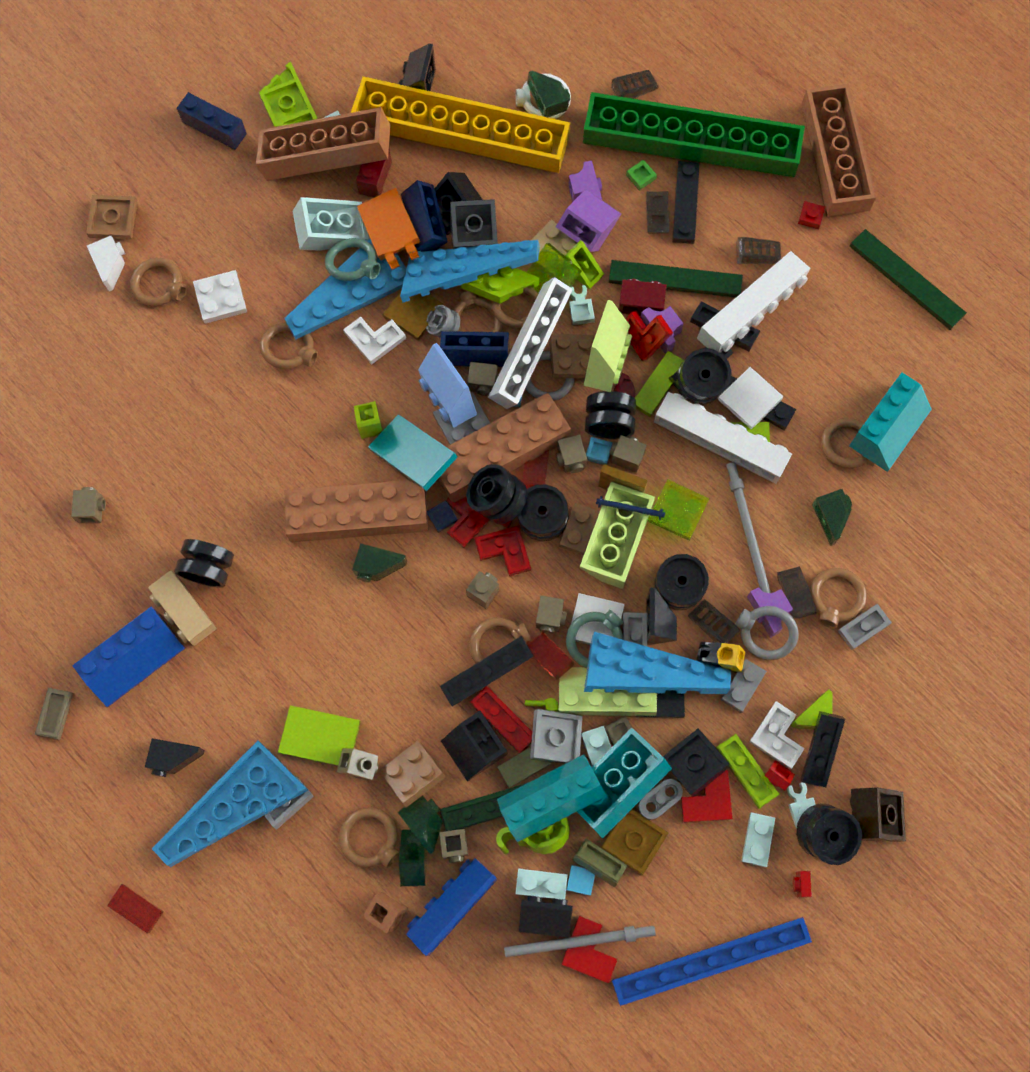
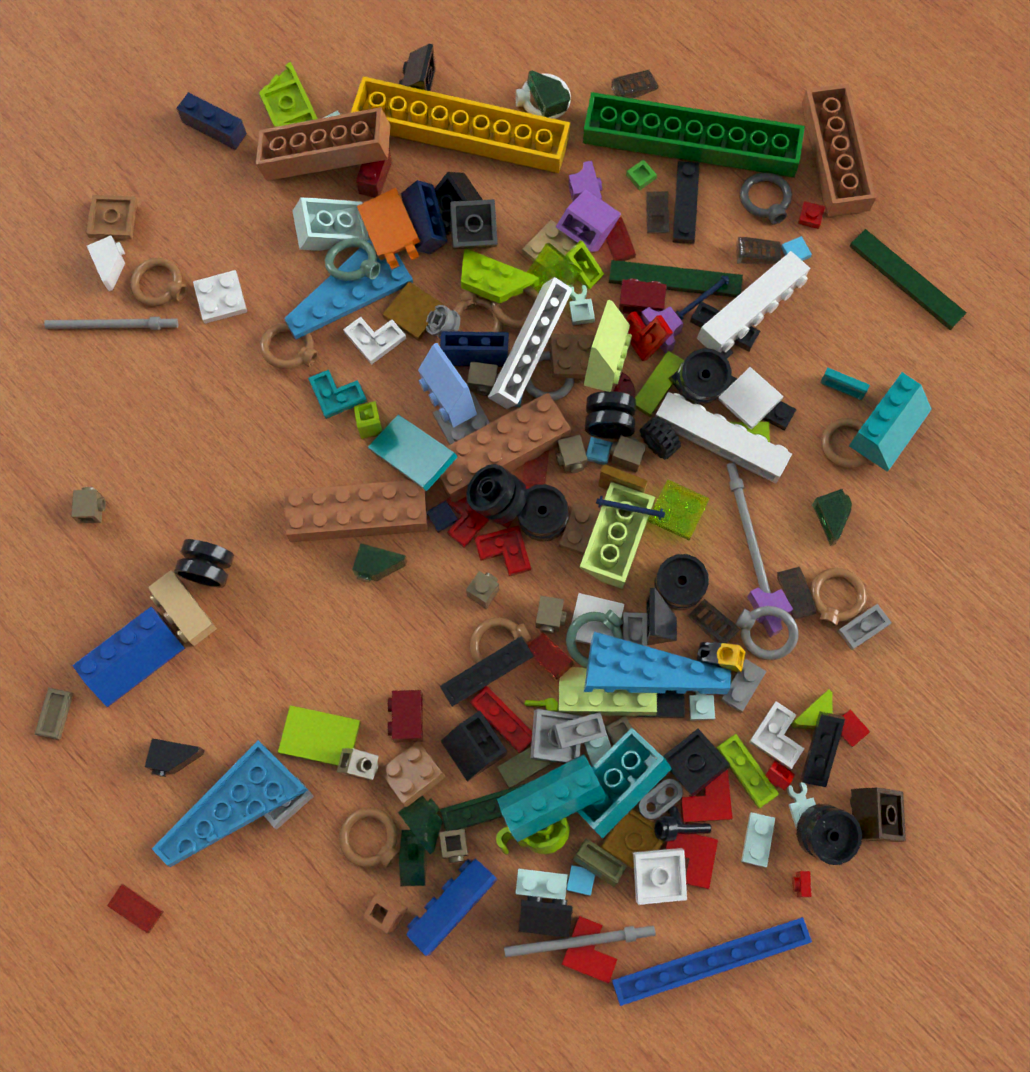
(153, 323): none -> light grey bar
(334, 399): none -> teal tile
(406, 716): none -> dark red brick
(463, 264): dark azure wing -> none
(579, 730): none -> light grey plate
(620, 242): none -> clear red tile
(660, 438): none -> black tyre
(660, 876): none -> white plate
(669, 826): none -> black piece
(700, 855): none -> red tile
(701, 707): none -> light aqua plate
(724, 280): none -> dark blue axle
(776, 212): none -> dark grey piece
(798, 247): none -> medium azure tile
(844, 383): none -> teal tile
(853, 729): none -> red panel

